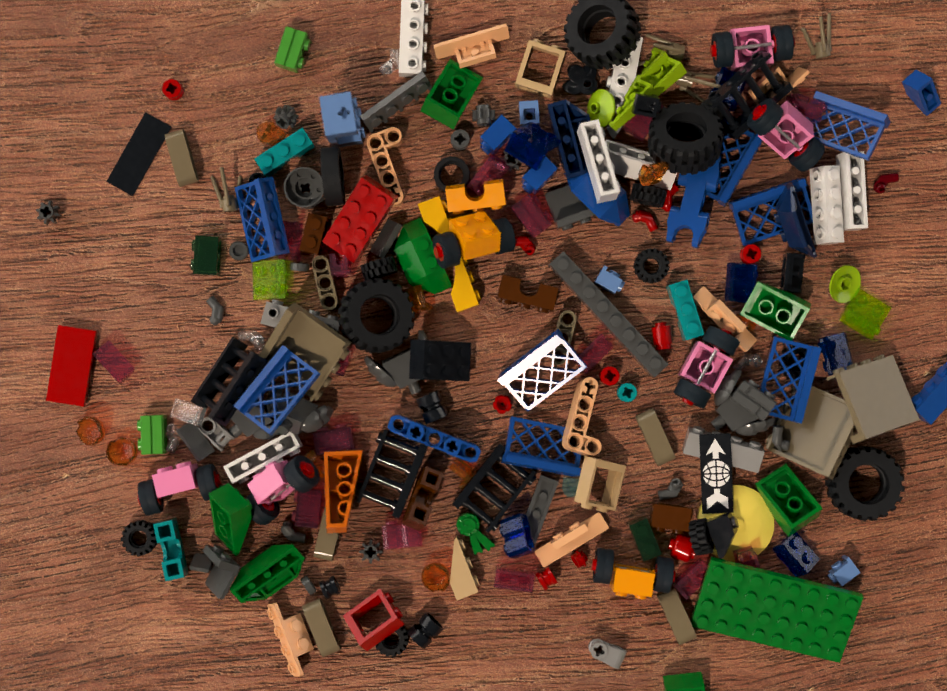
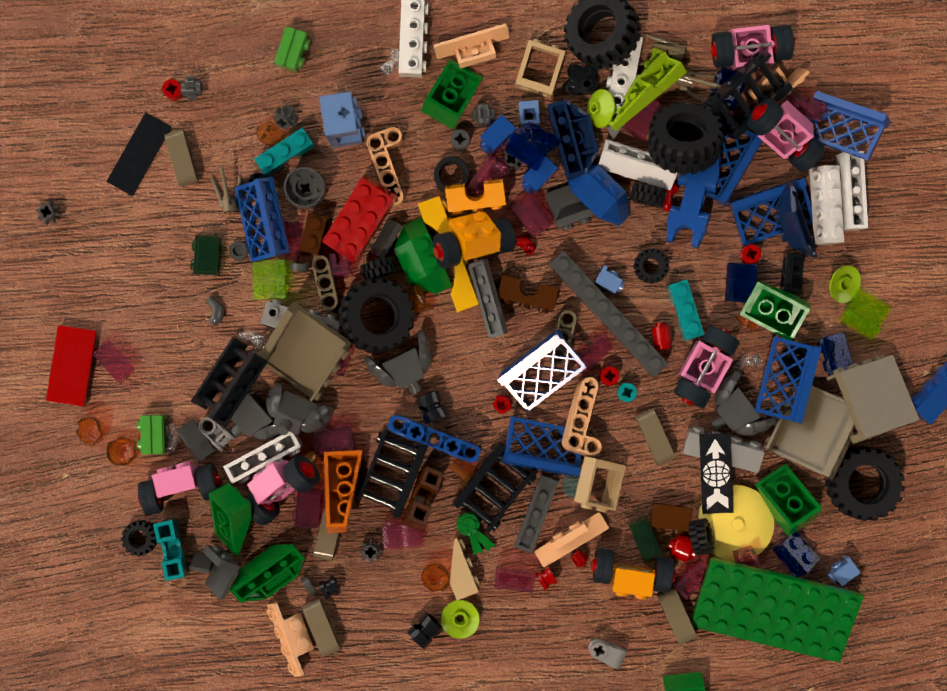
(188, 412): clear tile -> none
(191, 88): none -> dark grey gear
(267, 378): blue fence -> none
(290, 534): dark grey arm -> none
(332, 176): black tyre -> none
(381, 632): red window -> none
(393, 650): black tyre -> none
(395, 101): dark grey hinge -> none
(440, 360): black brick -> none
(456, 628): none -> lime dish
(488, 298): none -> dark grey plate
(517, 536): clear blue brick -> none
(598, 161): white brick -> none
(645, 217): red arm -> none
(646, 105): black bracket -> none
(652, 174): clear orange tile -> none
(672, 490): dark grey arm -> none
(722, 531): black slope -> none
(724, 318): light nougat bracket -> none
(754, 400): dark grey brick -> none
(777, 438): dark grey arm -> none
(823, 48): dark tan plant -> none
(882, 181): dark red arm -> none
(922, 91): blue slope -> none

